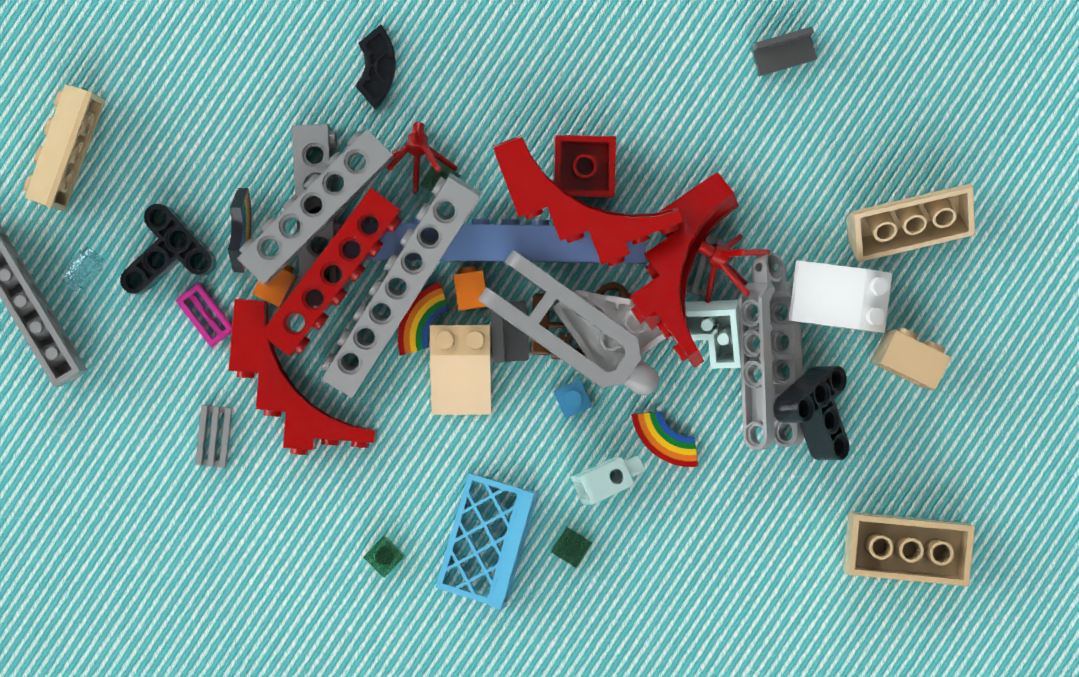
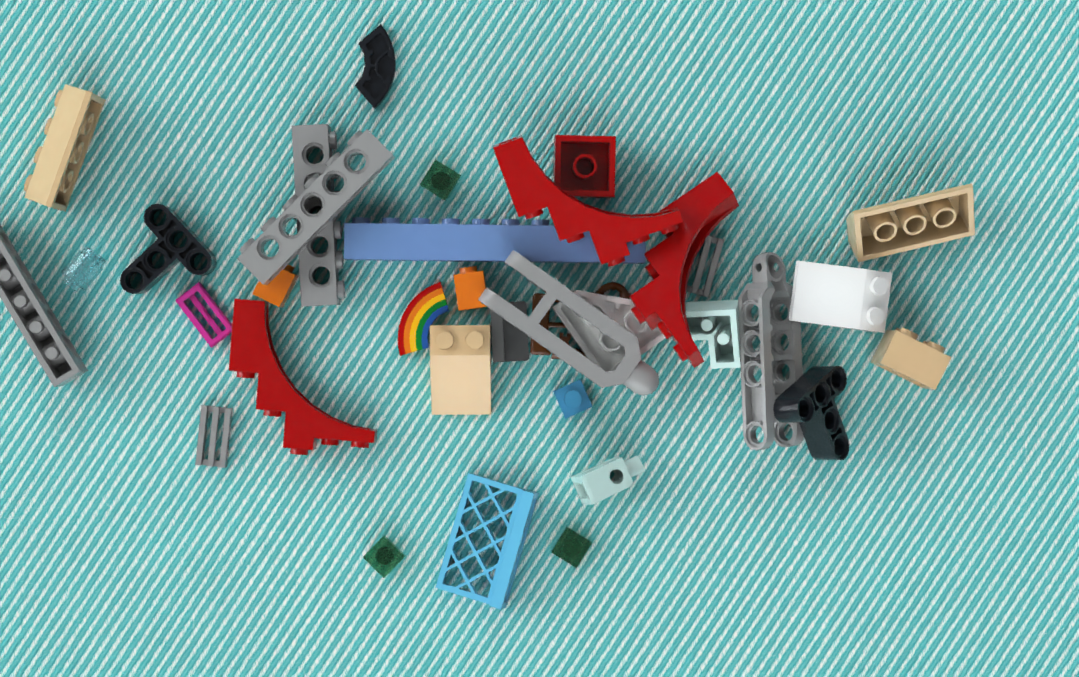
(240, 226): black tile -> none
(278, 329): red brick -> none
(349, 377): light grey brick -> none
(418, 145): red plant -> none
(663, 441): tile -> none
(719, 257): red plant -> none
(784, 51): dark grey panel -> none
(908, 548): tan brick -> none

